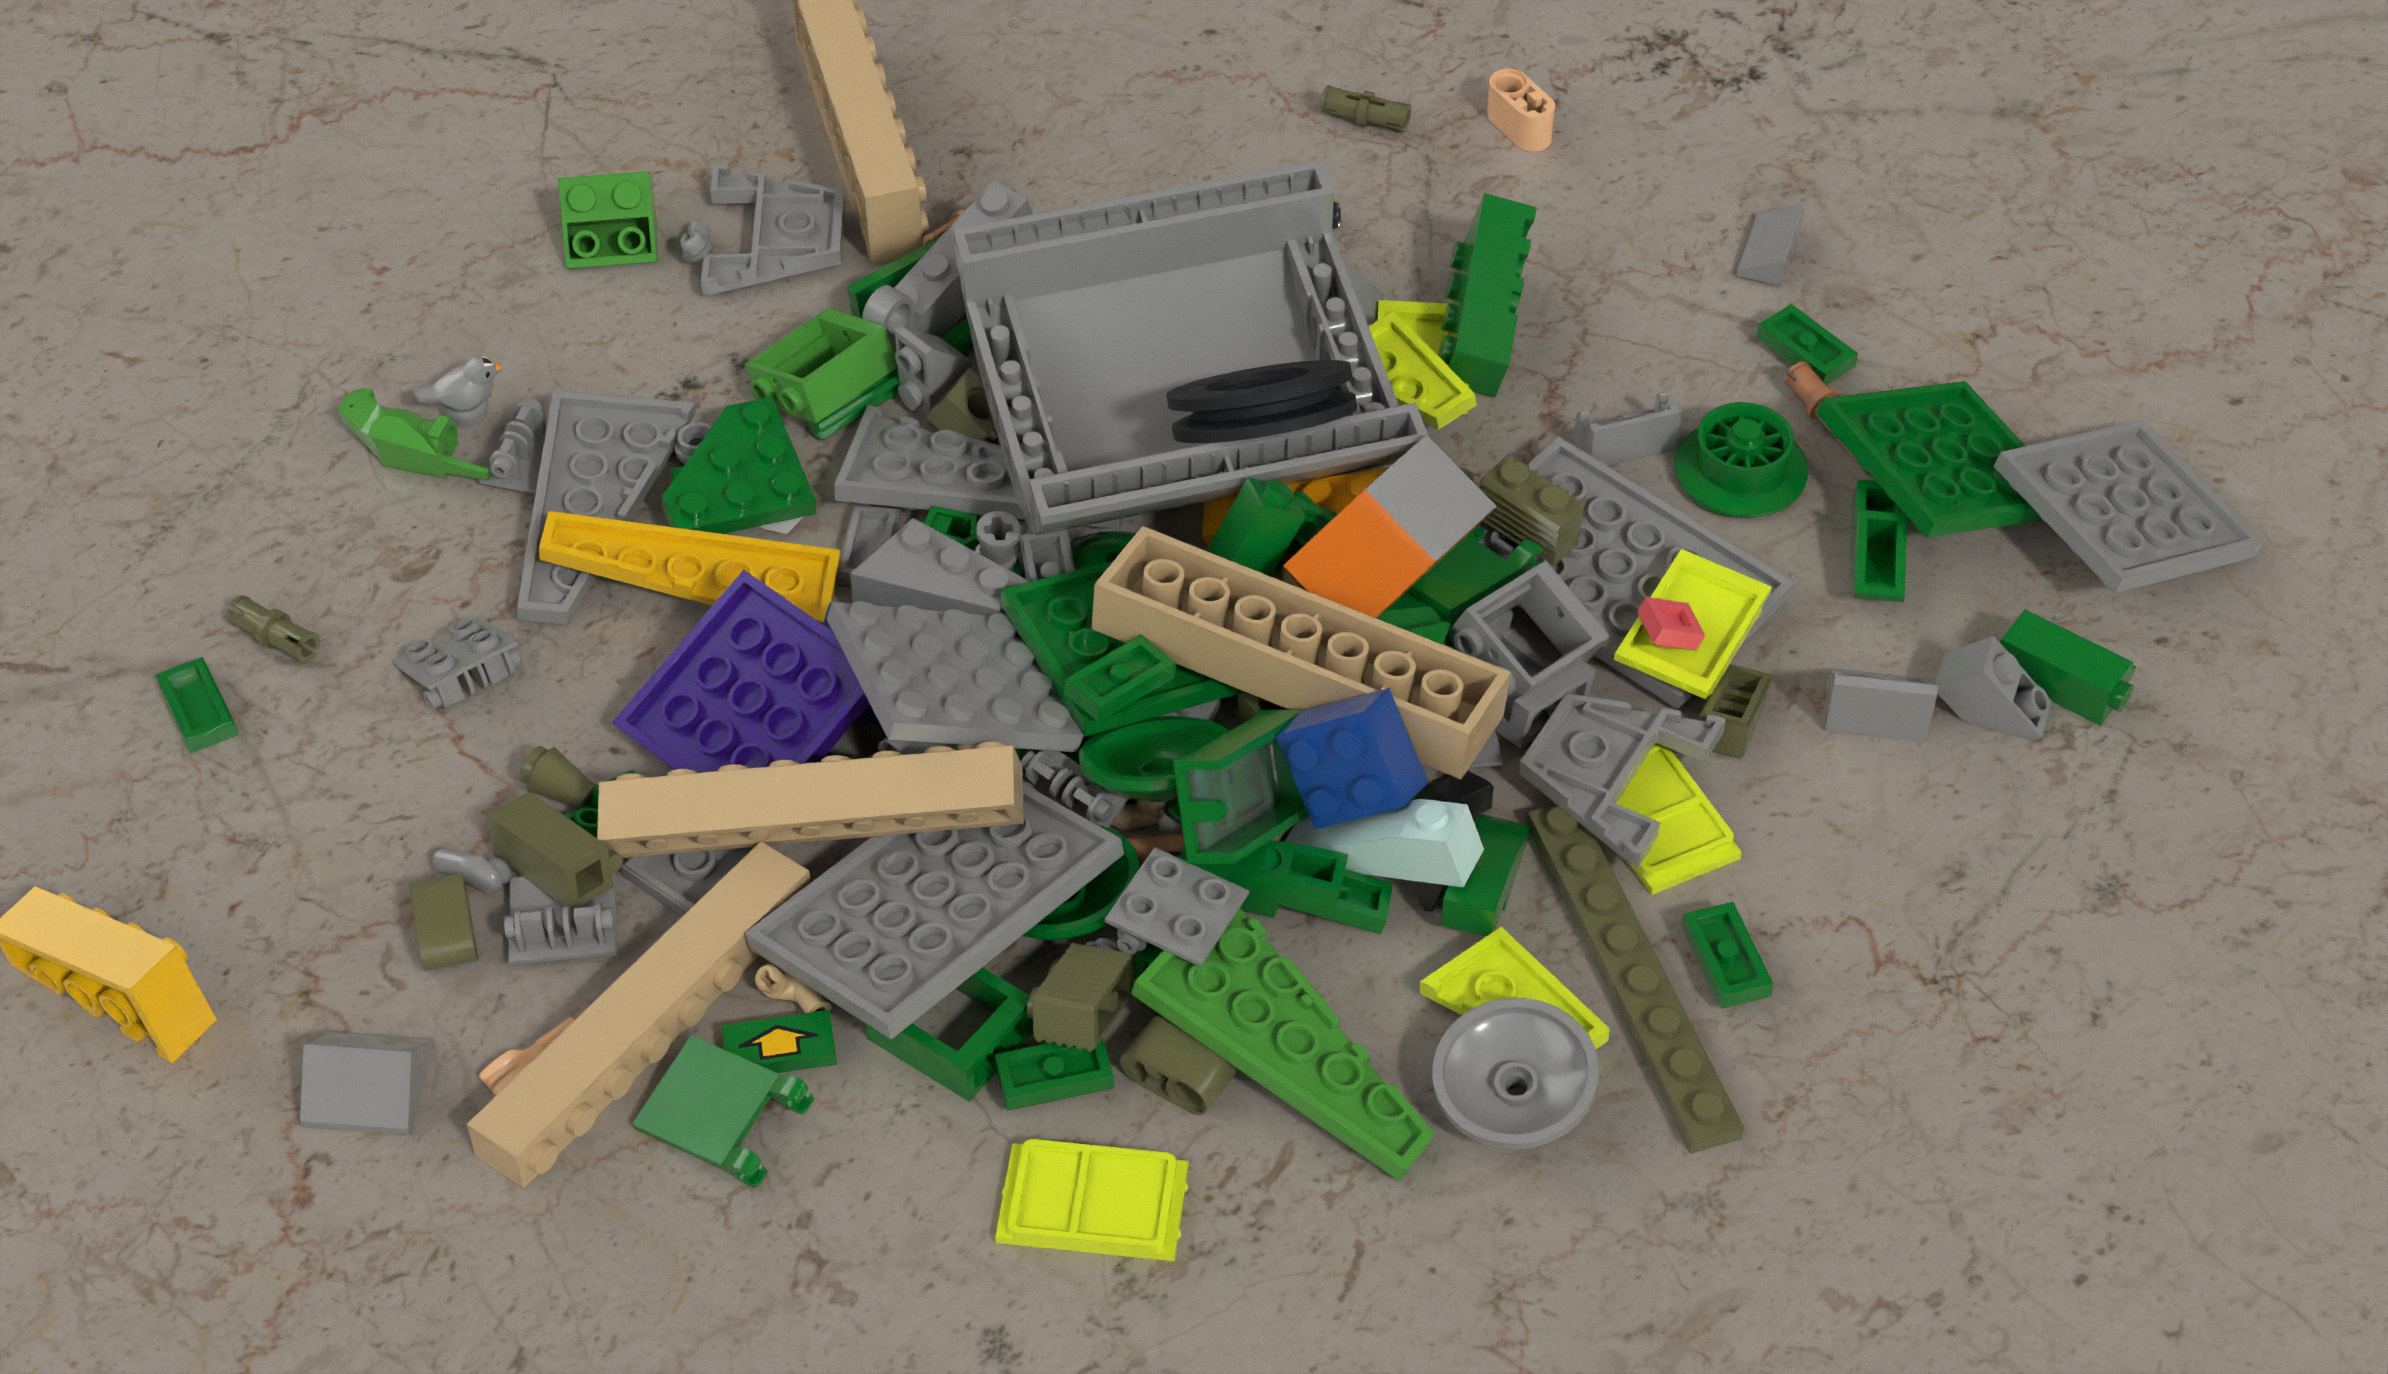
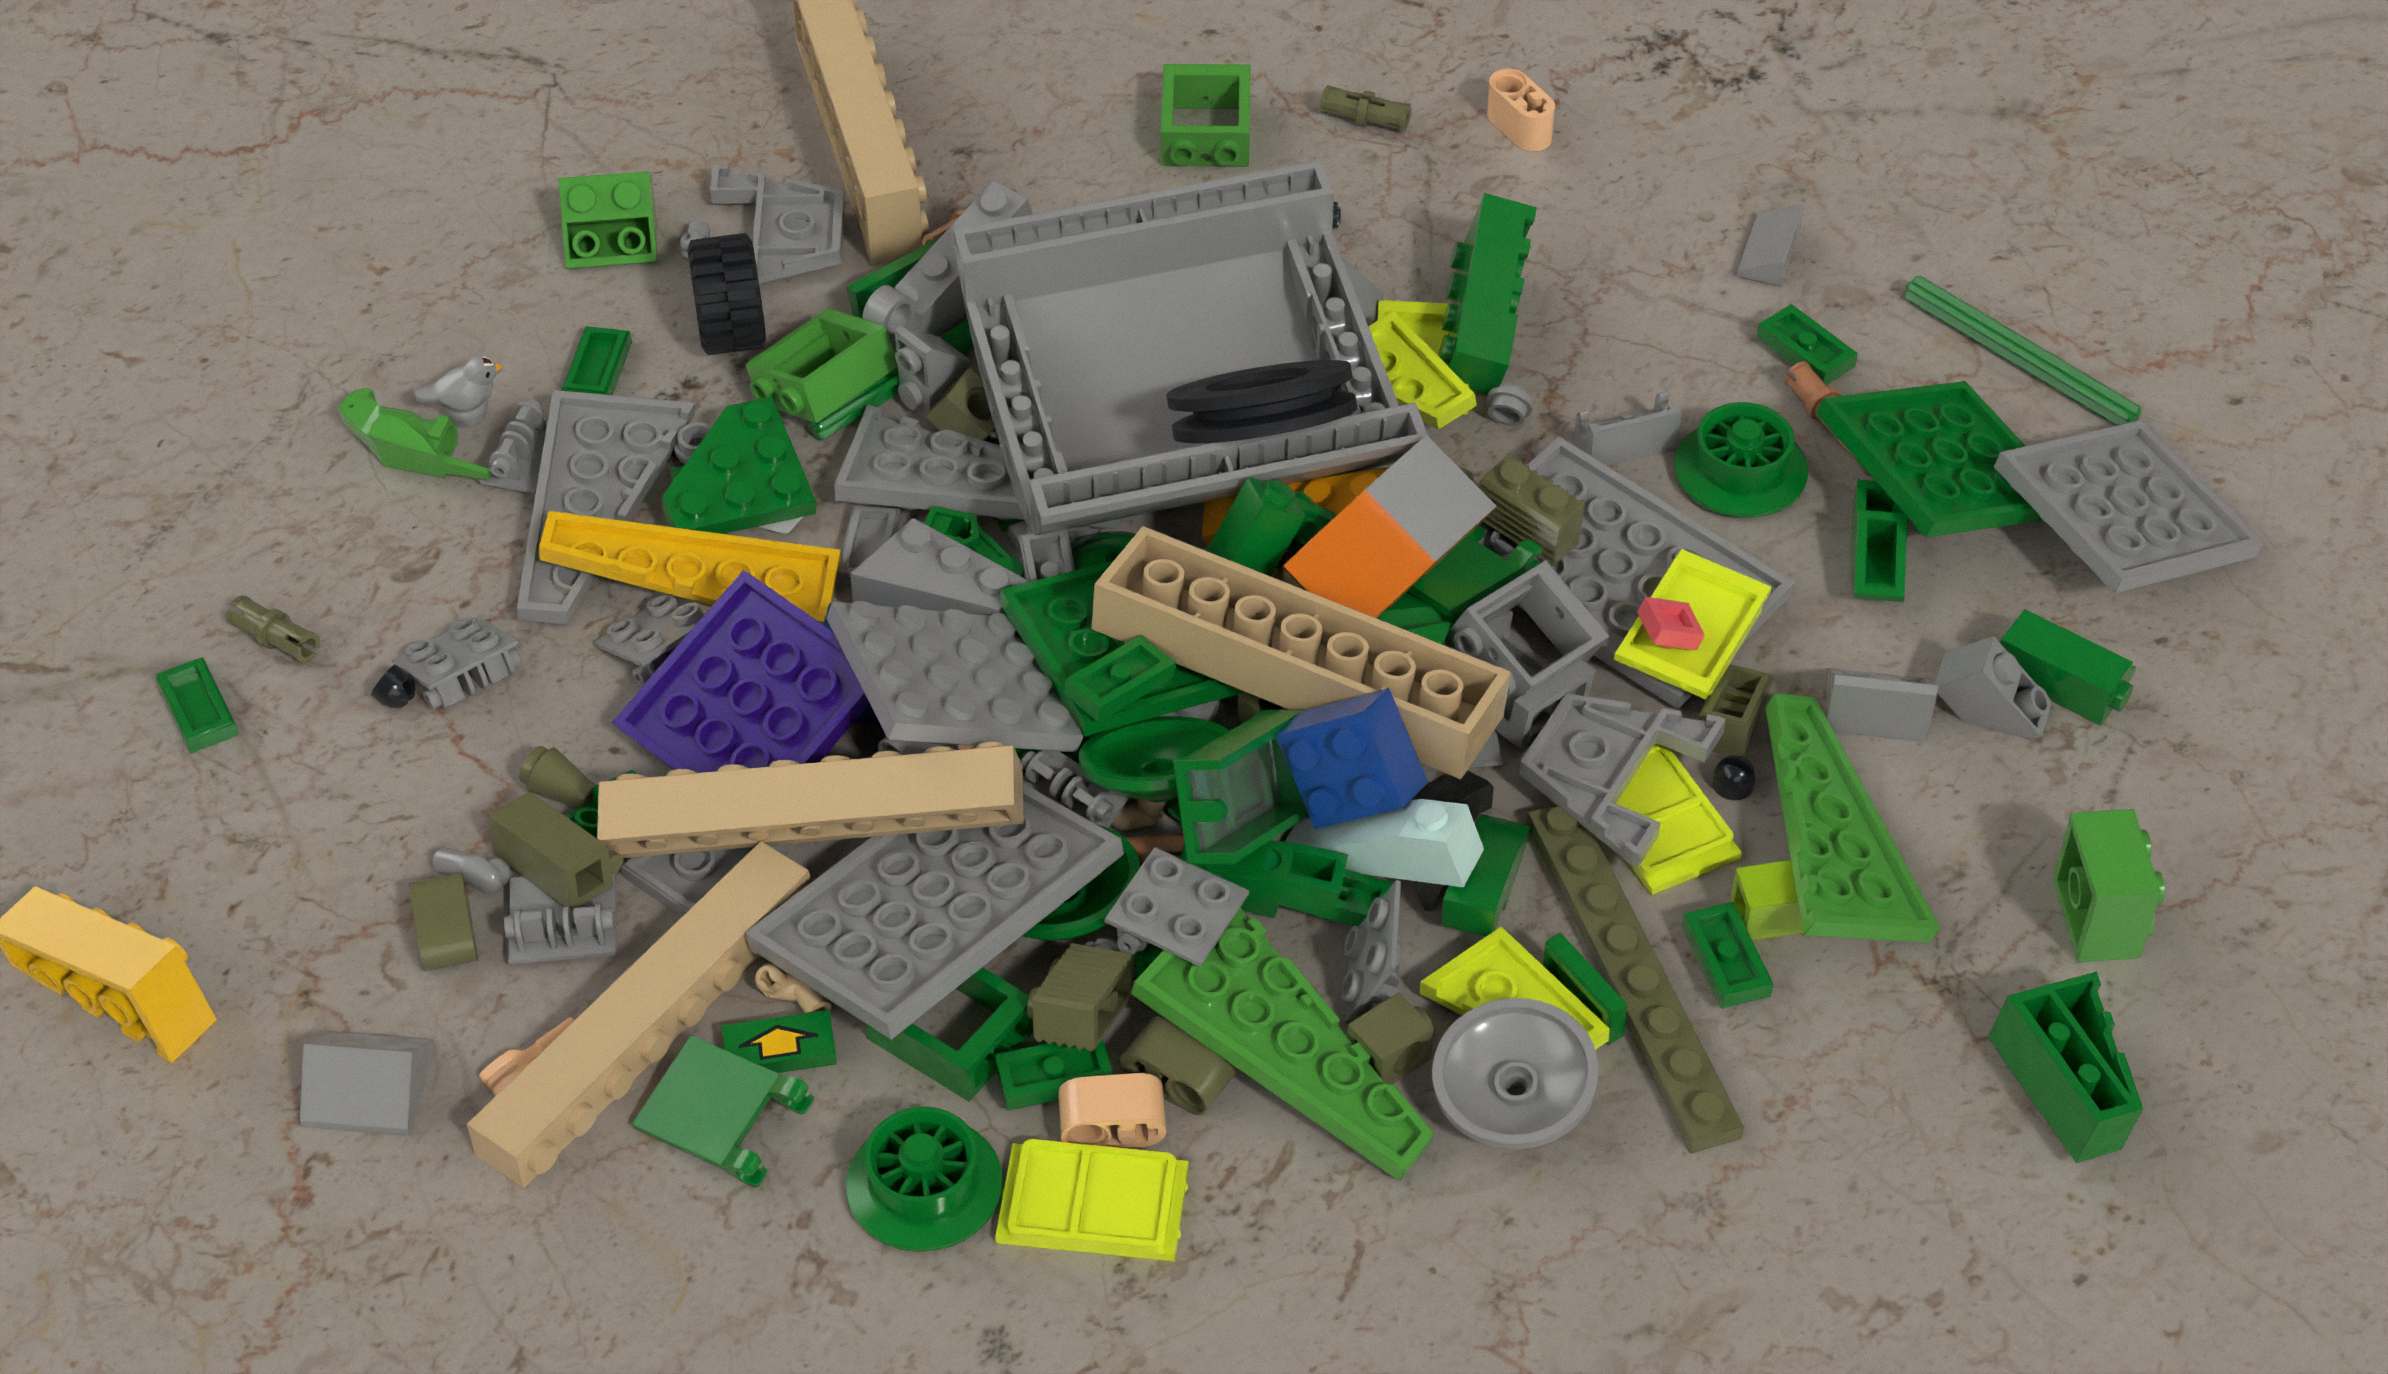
(394, 688): none -> black hinge
(598, 361): none -> green tile
(652, 633): none -> light grey hinge
(726, 293): none -> black tyre
(923, 1181): none -> green piece
(998, 538): light grey bush -> none
(1113, 1110): none -> light nougat beam
(1205, 88): none -> bright green window
(1373, 956): none -> light grey hinge
(1394, 1037): none -> olive brick
(1509, 404): none -> light grey plate
(1586, 984): none -> green tile
(1734, 778): none -> black hinge
(1767, 899): none -> lime brick
(1839, 849): none -> bright green wing
(2022, 352): none -> green axle
(2069, 1064): none -> green wedge
(2107, 885): none -> bright green brick

